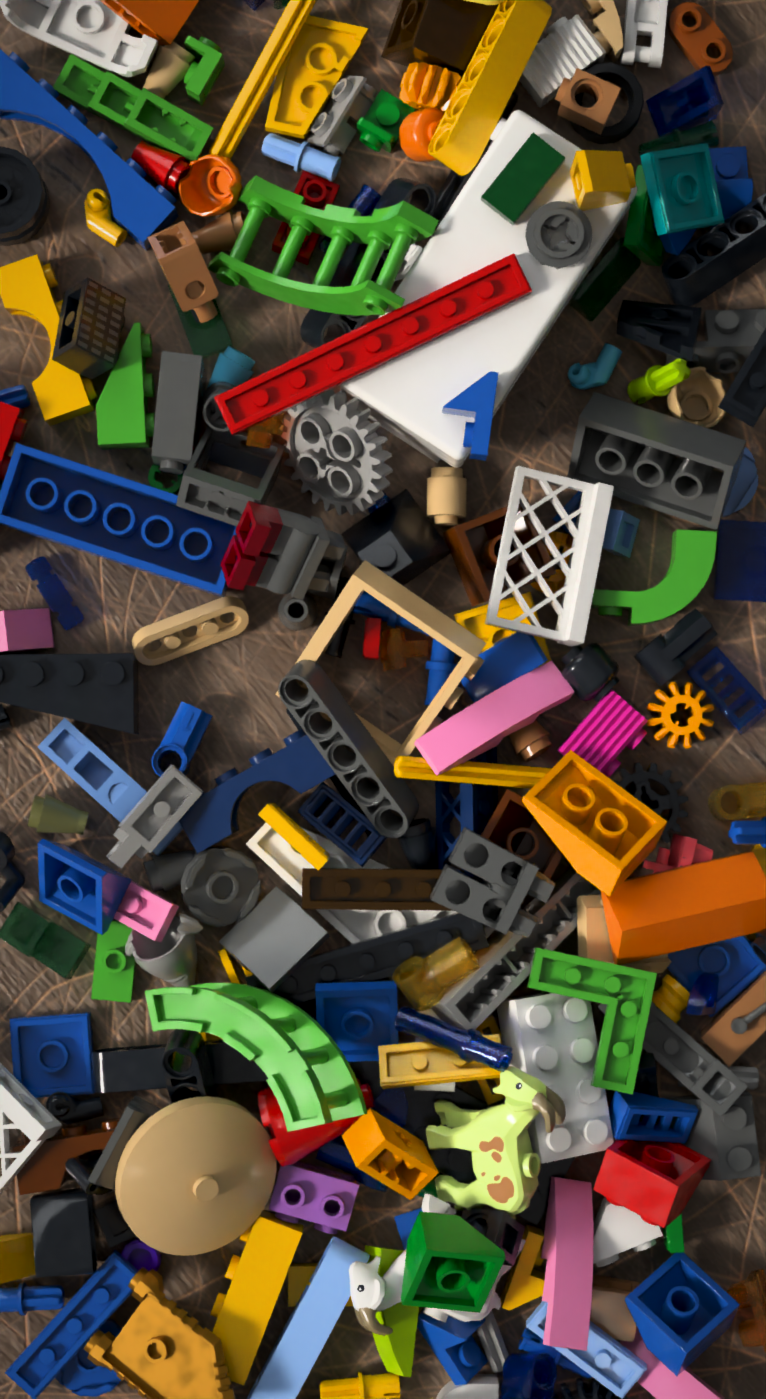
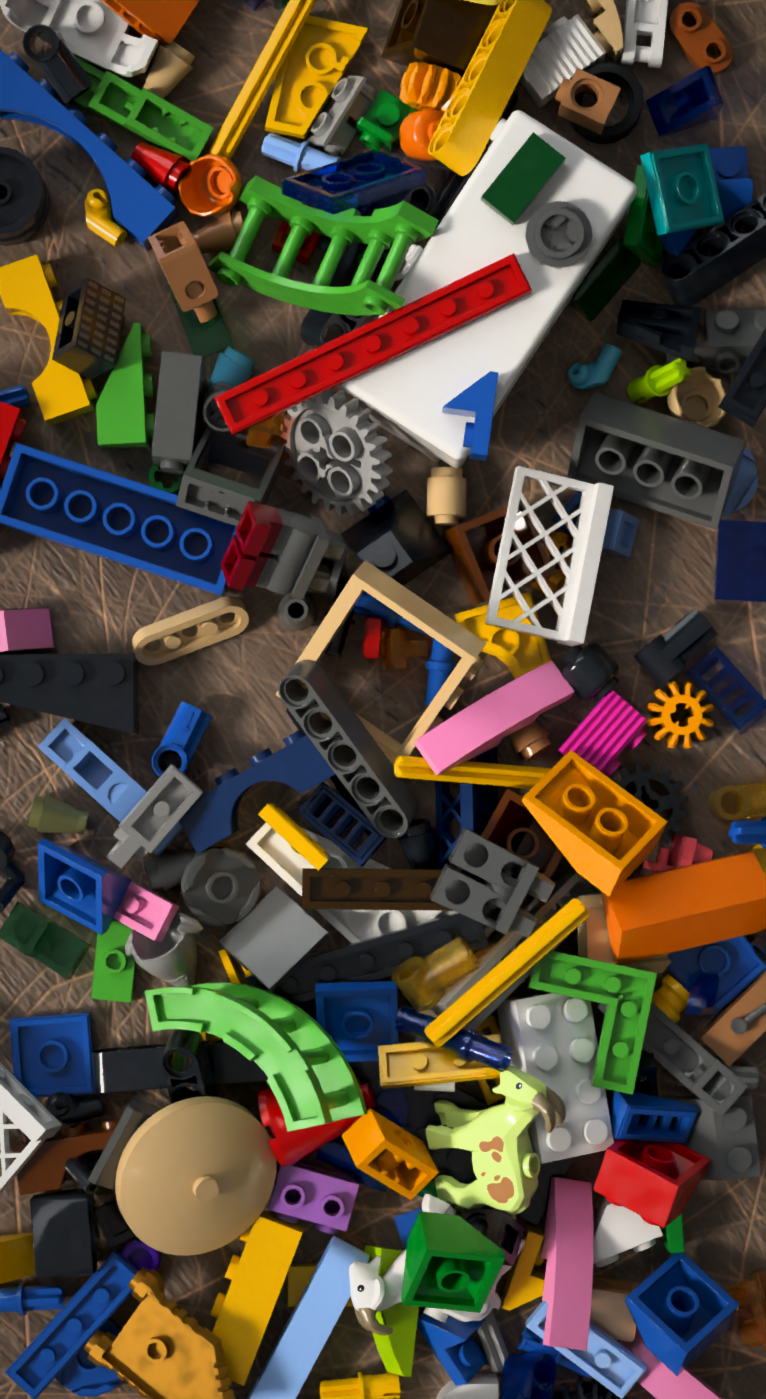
(54, 593): clear blue axle -> none
(58, 65): none -> black piece
(202, 75): bright green bracket -> none
(353, 181): none -> clear blue tile
(504, 663): blue slope -> none
(506, 972): none -> yellow axle
(601, 178): yellow slope -> none
(688, 571): bright green arch -> none
(692, 136): clear green axle -> none

